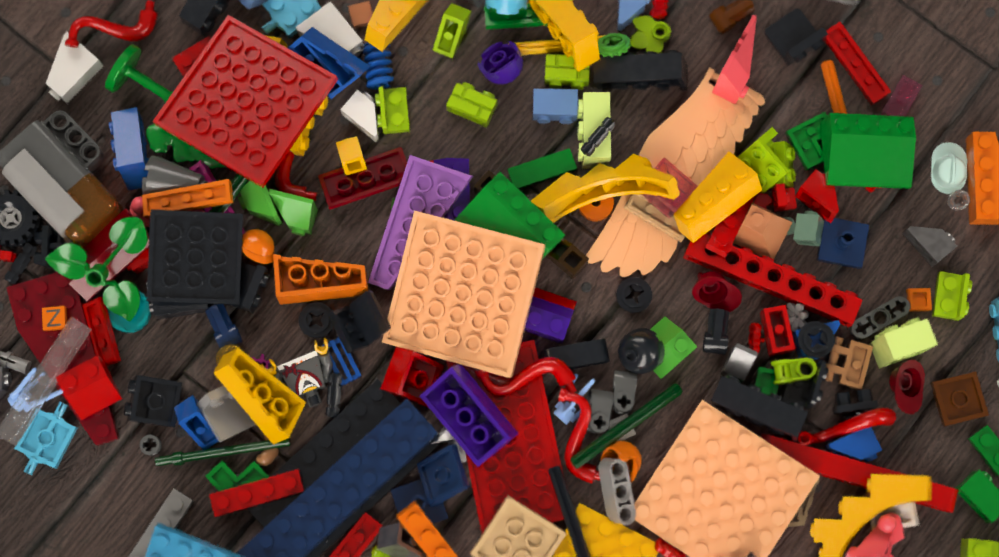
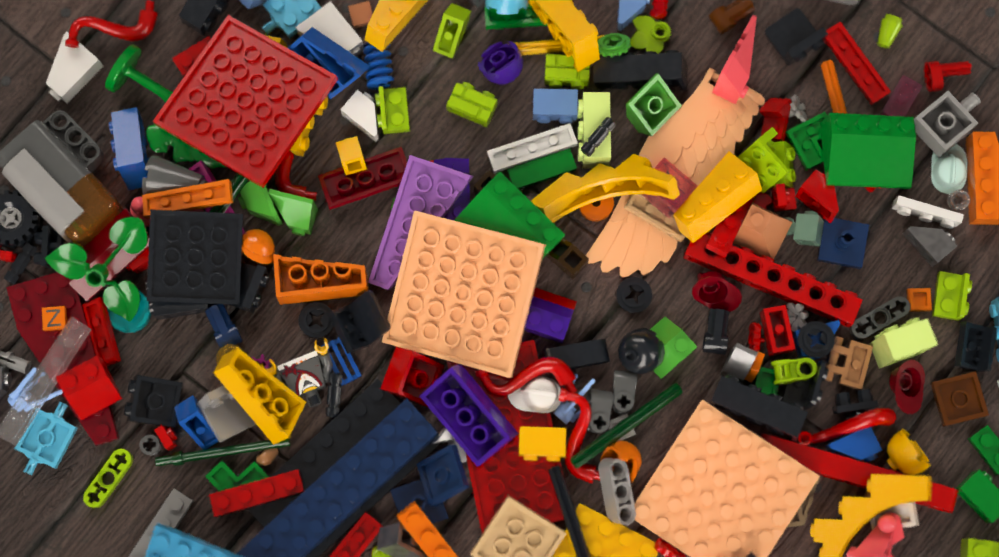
(98, 479): none -> lime beam
(167, 437): none -> red plate
(532, 148): none -> white plate
(537, 396): none -> white piece
(542, 442): none -> yellow brick
(652, 106): none -> bright green slope
(755, 367): none -> orange tile
(776, 115): none -> red slope
(797, 109): none -> light grey plant
(889, 29): none -> lime cone
(906, 454): none -> yellow cylinder
(927, 212): none -> white plate
(935, 72): none -> red piece
(946, 122): none -> light grey brick
(975, 347): none -> black bracket

